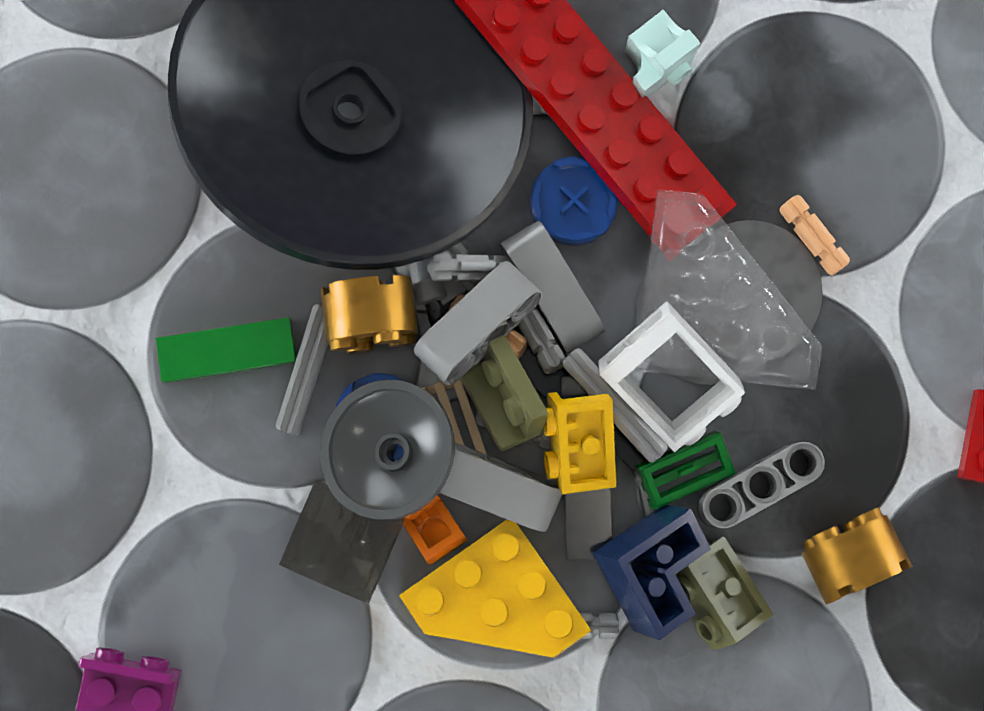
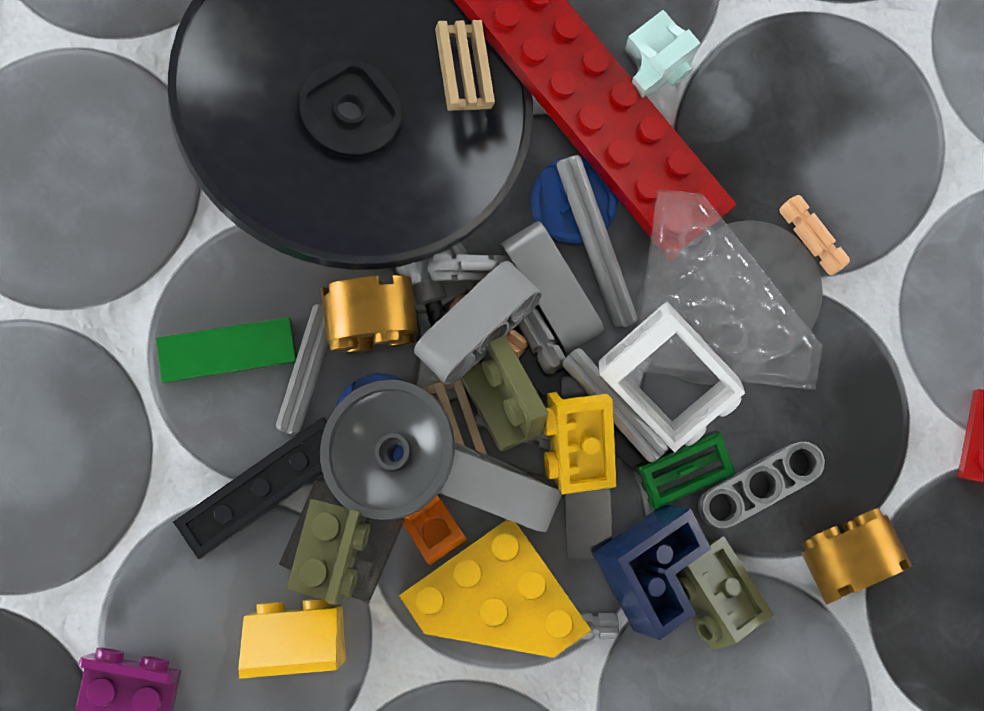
(253, 492): none -> black tile
(292, 640): none -> yellow slope
(328, 552): none -> olive bracket
(461, 32): none -> tan tile
(597, 241): none -> light grey axle

